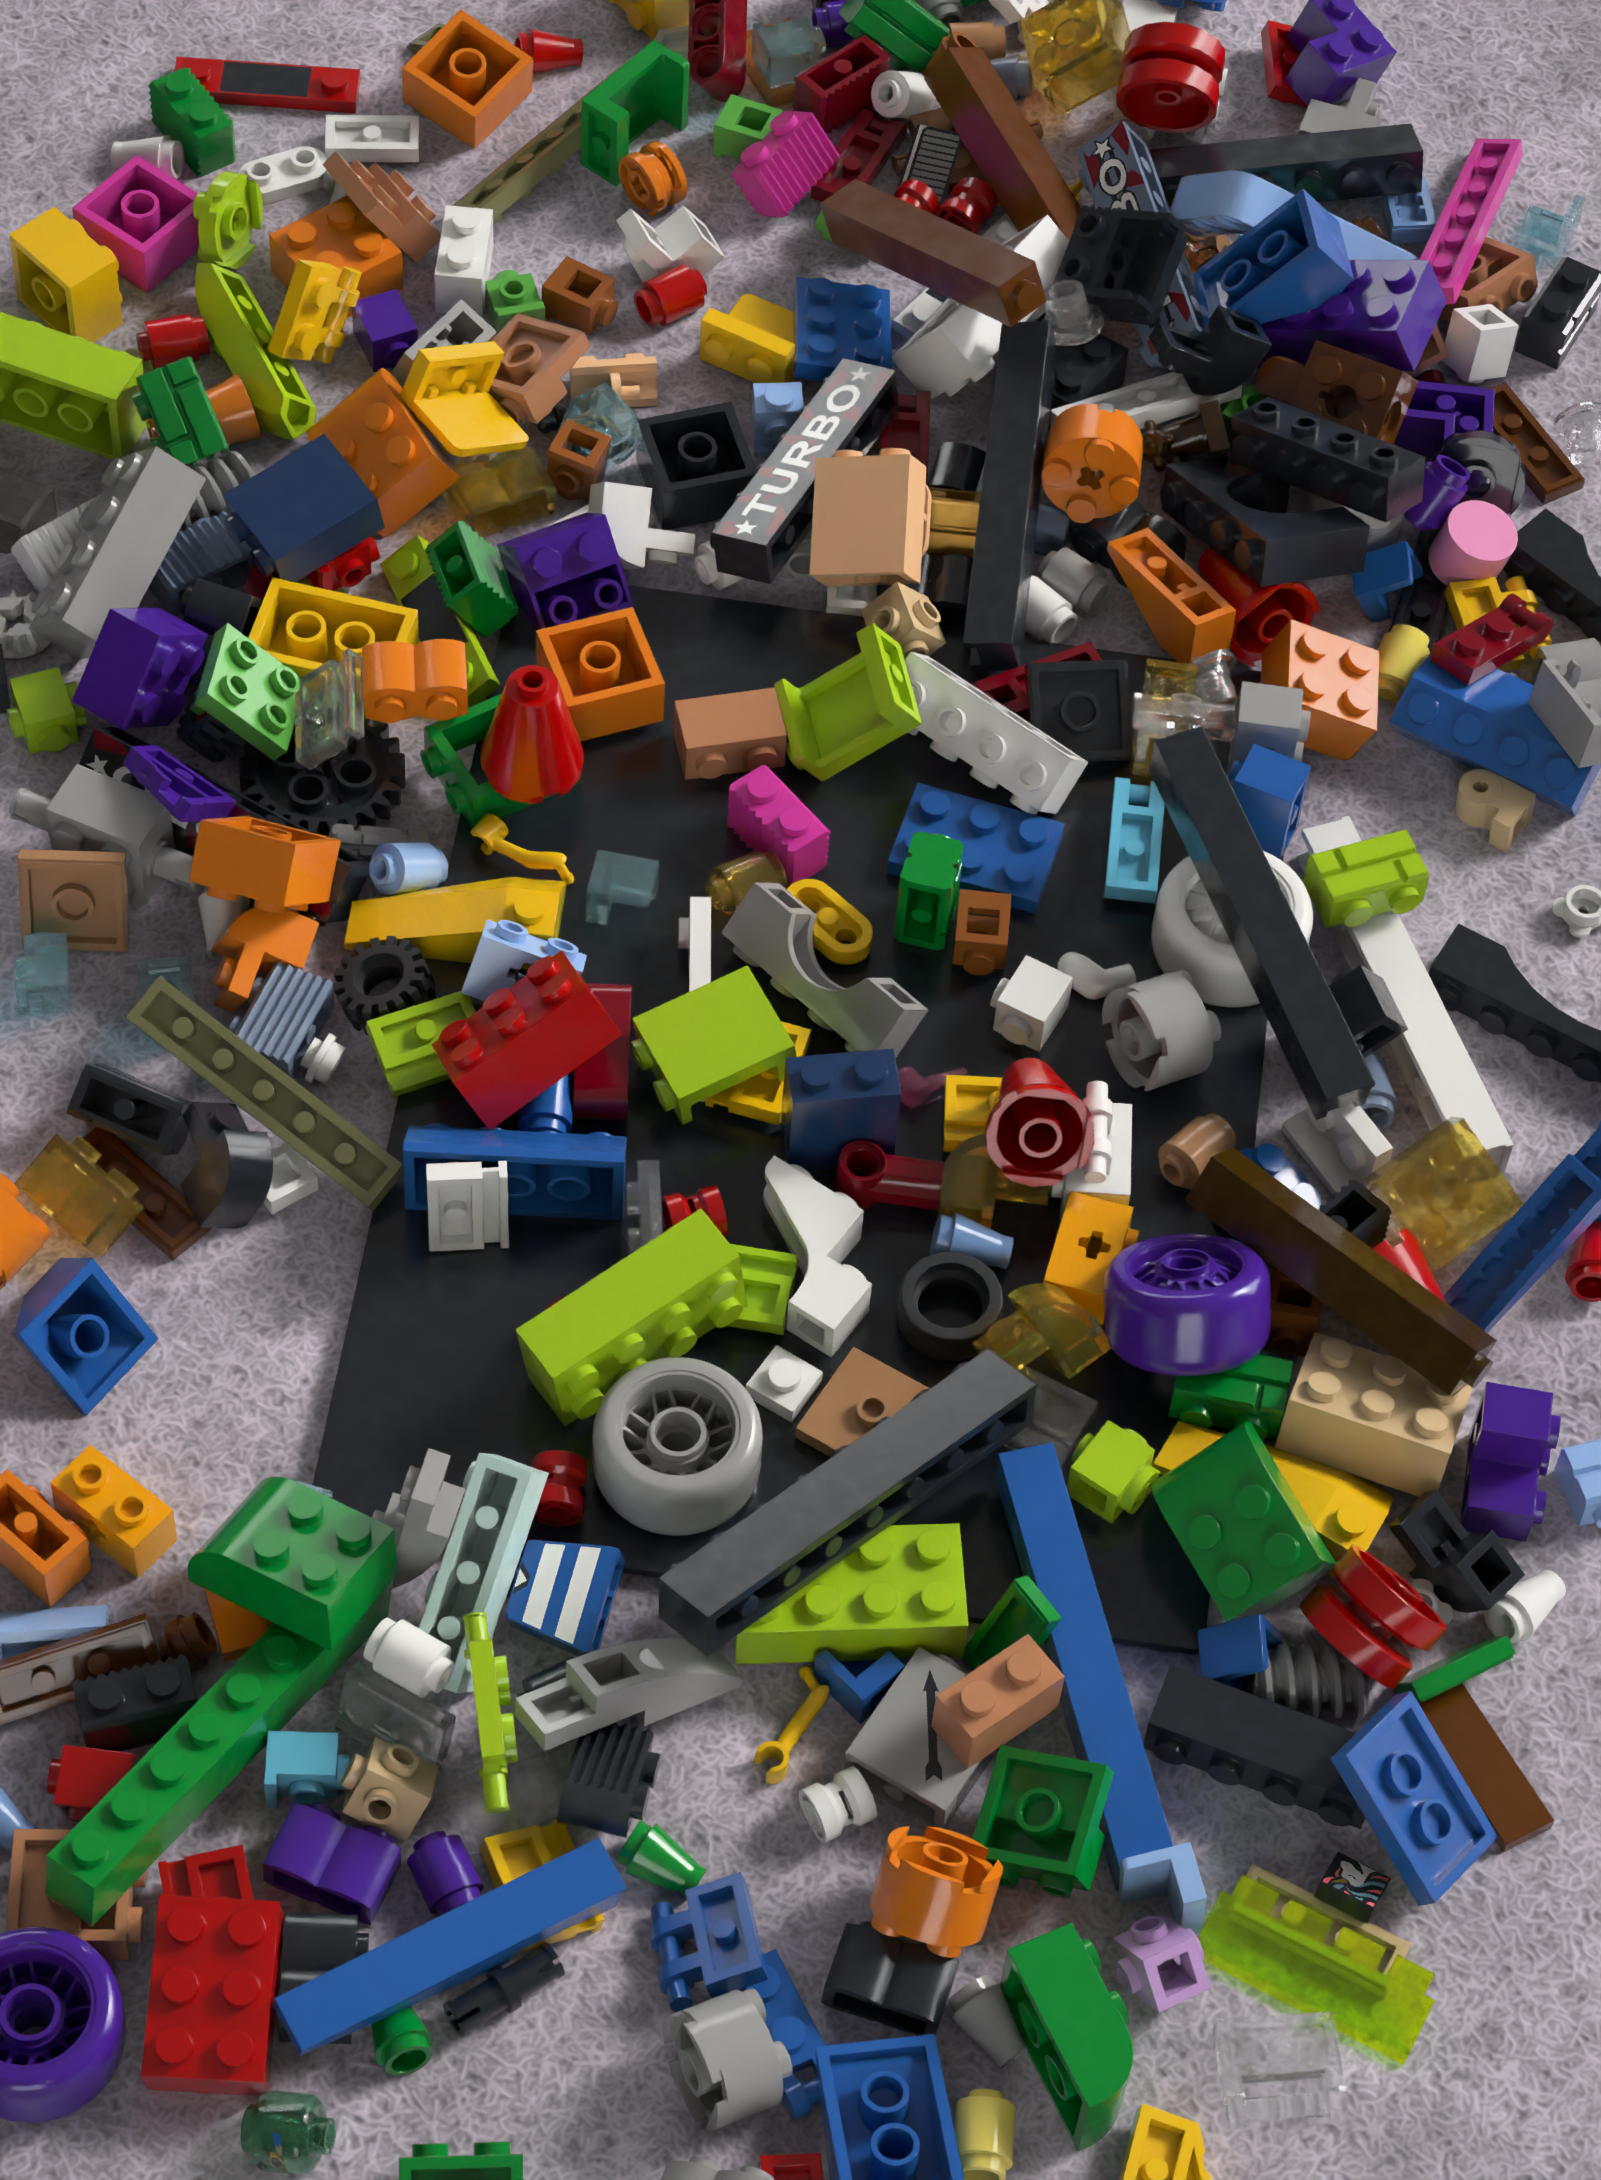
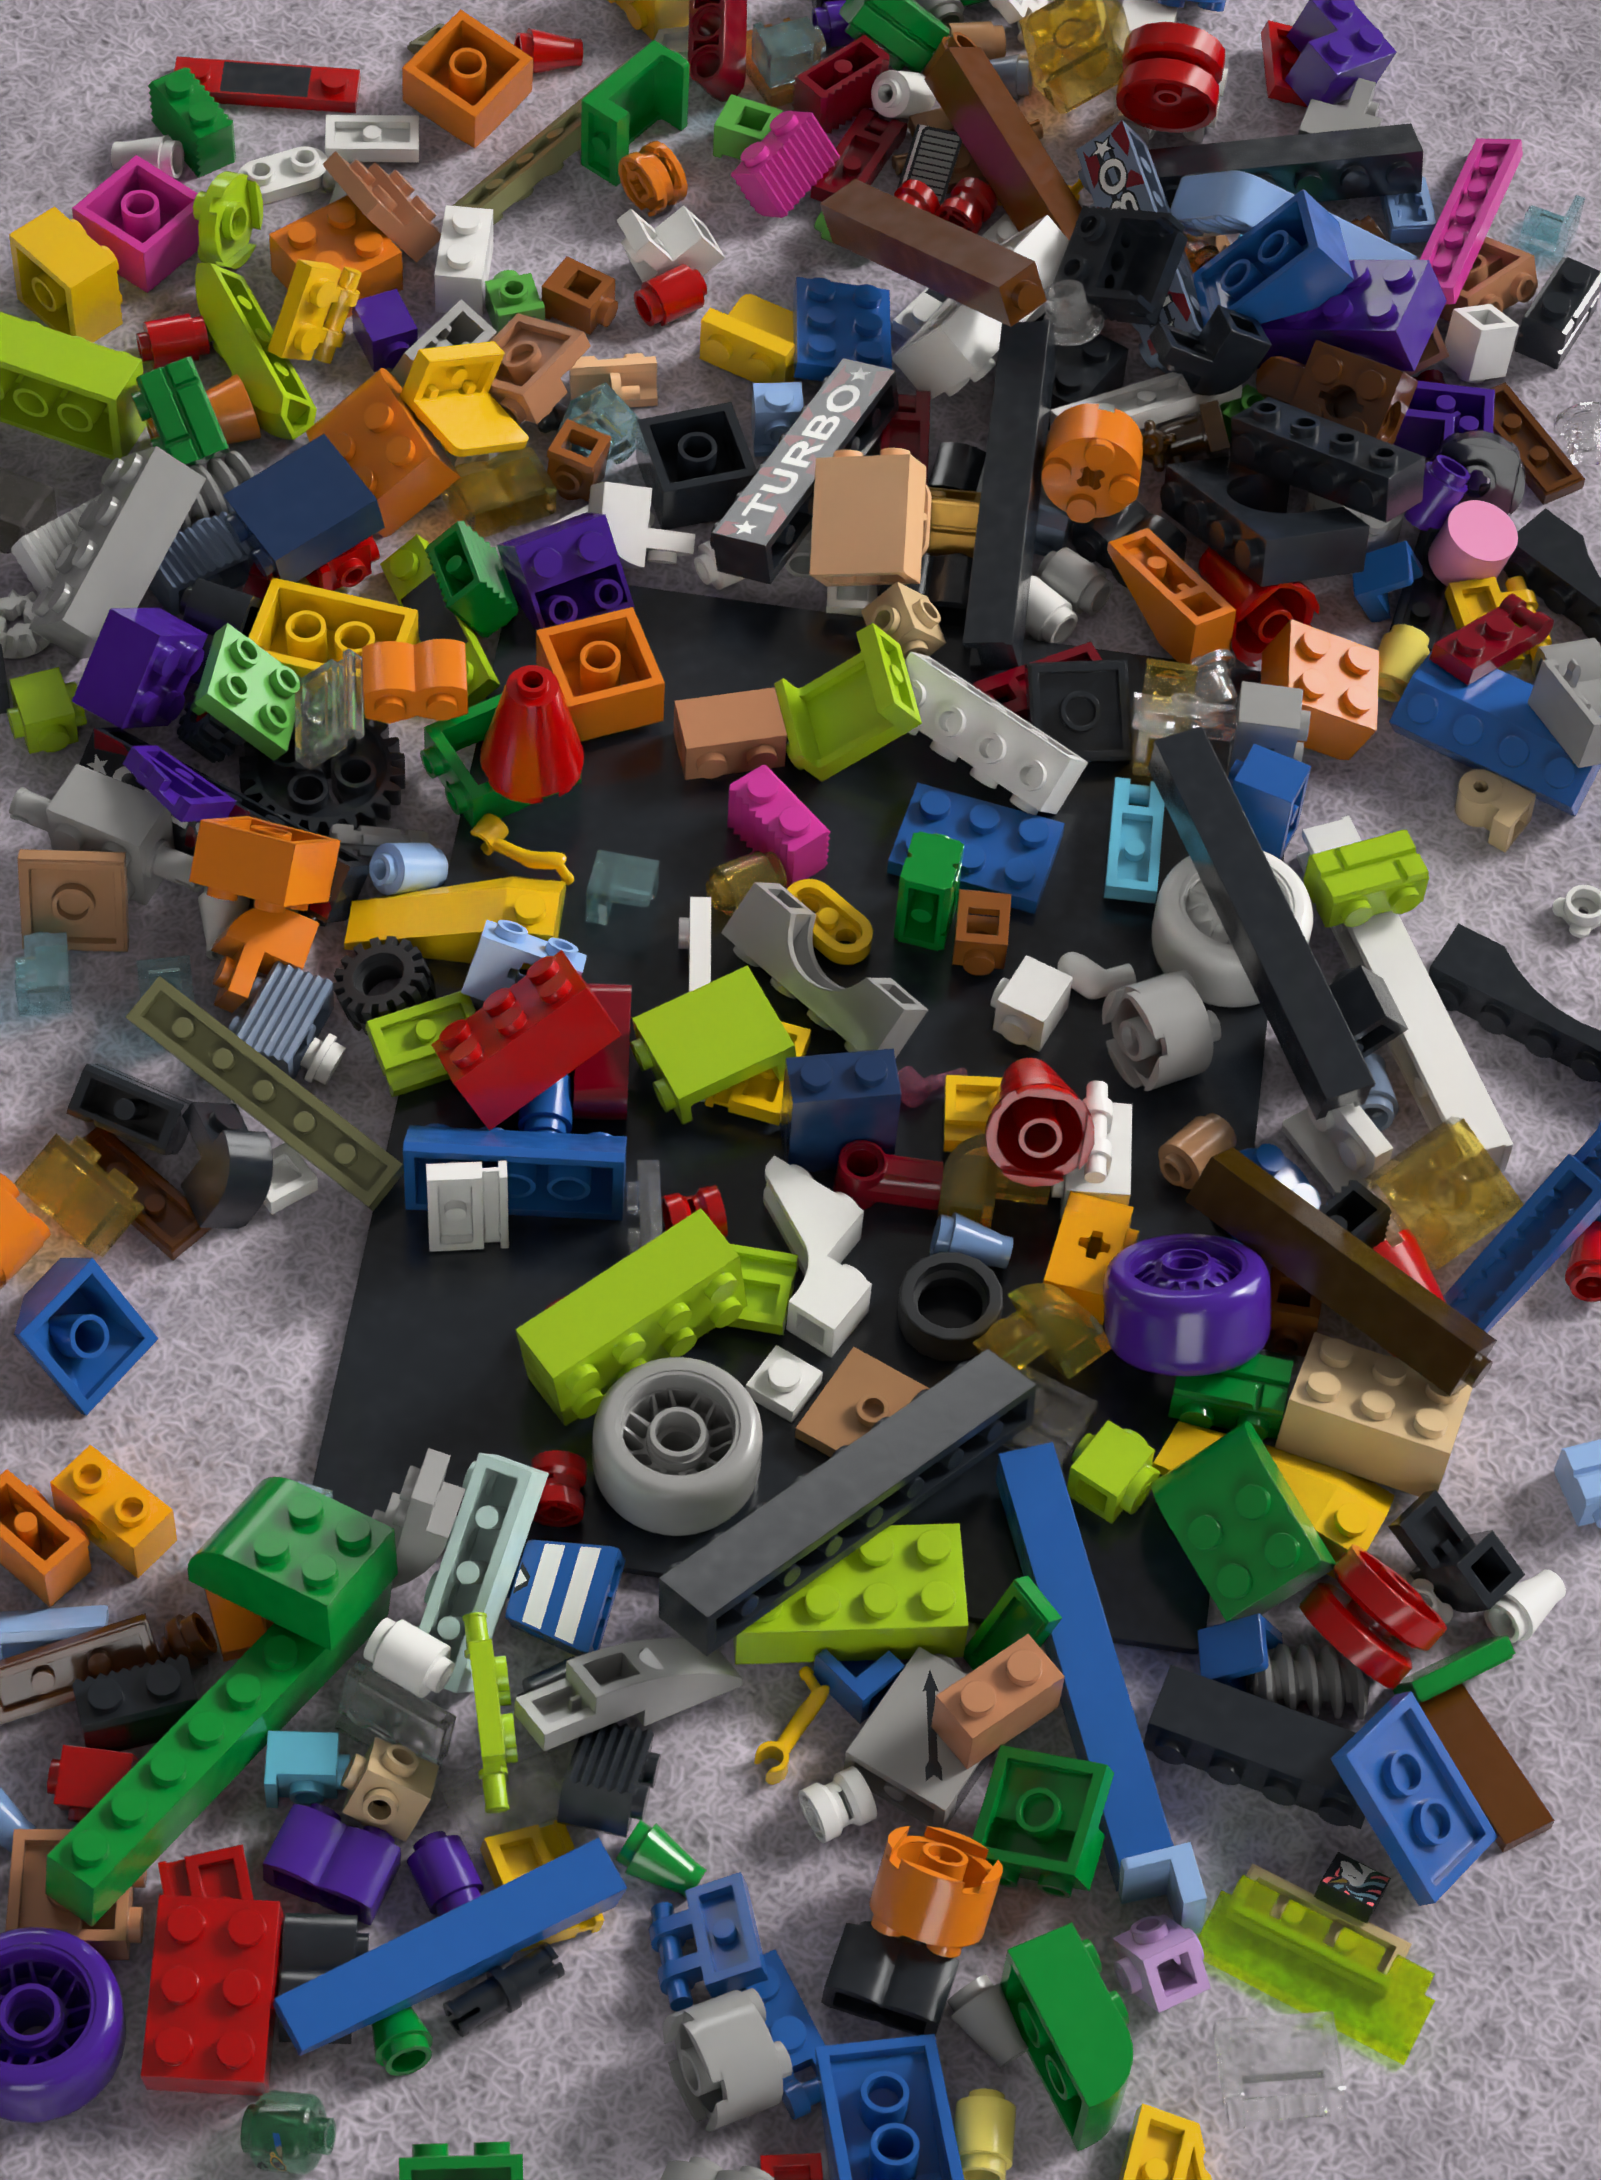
(1504, 1459): dark purple brick -> none

